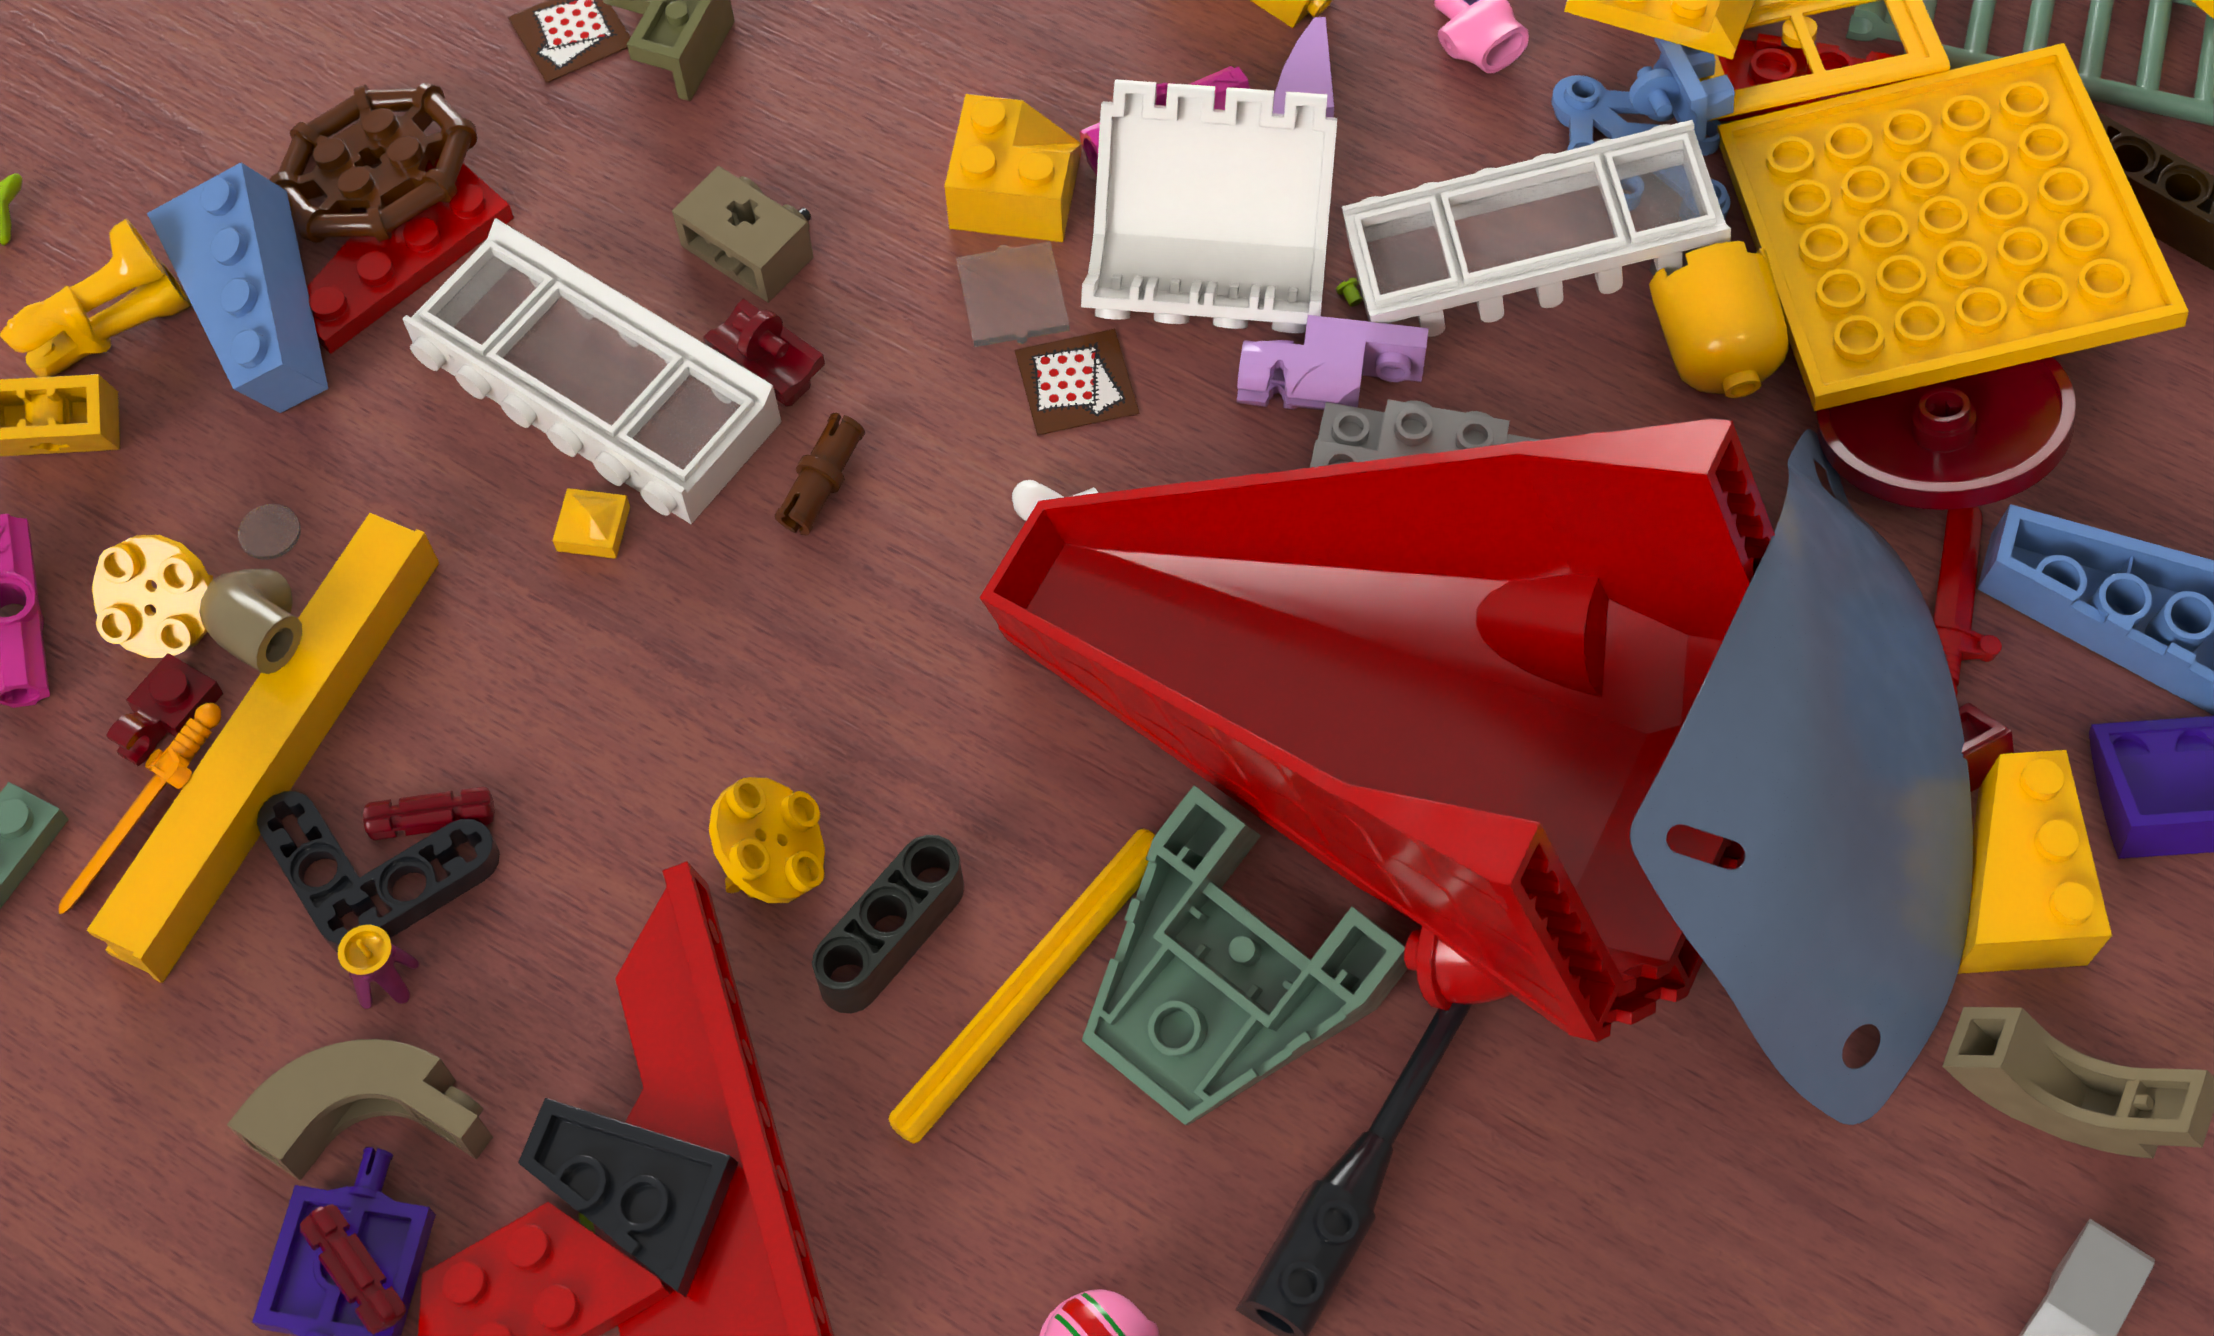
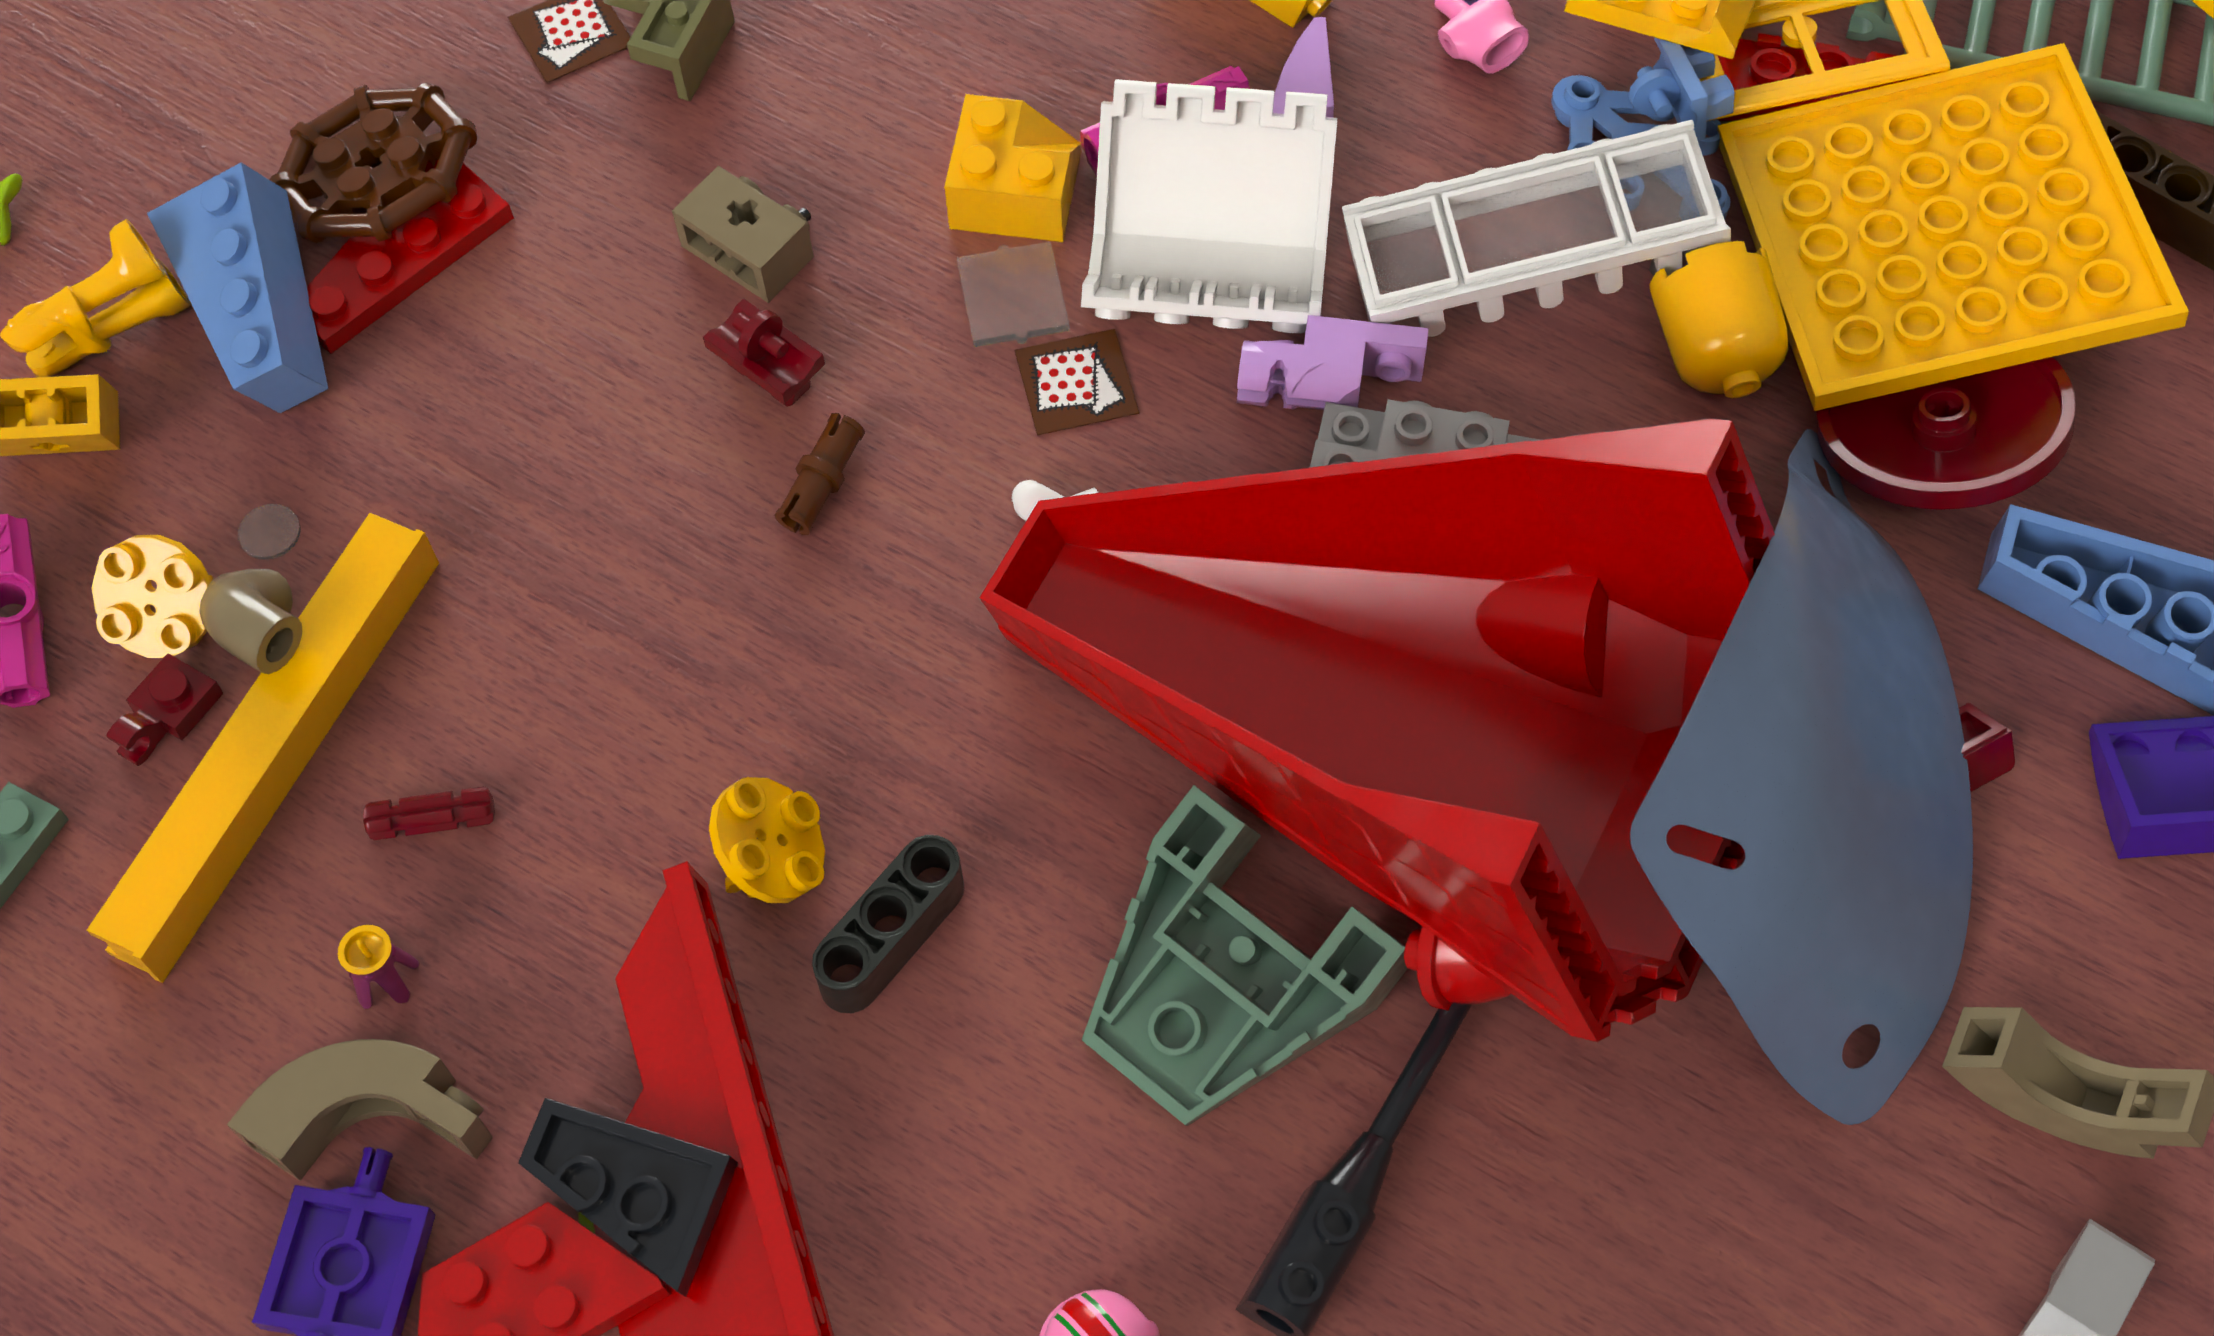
(168, 768): light orange sword -> none
(352, 1268): dark red axle -> none
(353, 893): black beam -> none
(591, 523): yellow tile -> none
(595, 373): white window -> none
(1022, 991): yellow axle -> none
(1350, 291): lime piece -> none
(1957, 593): red sword -> none
(2032, 871): yellow wedge -> none

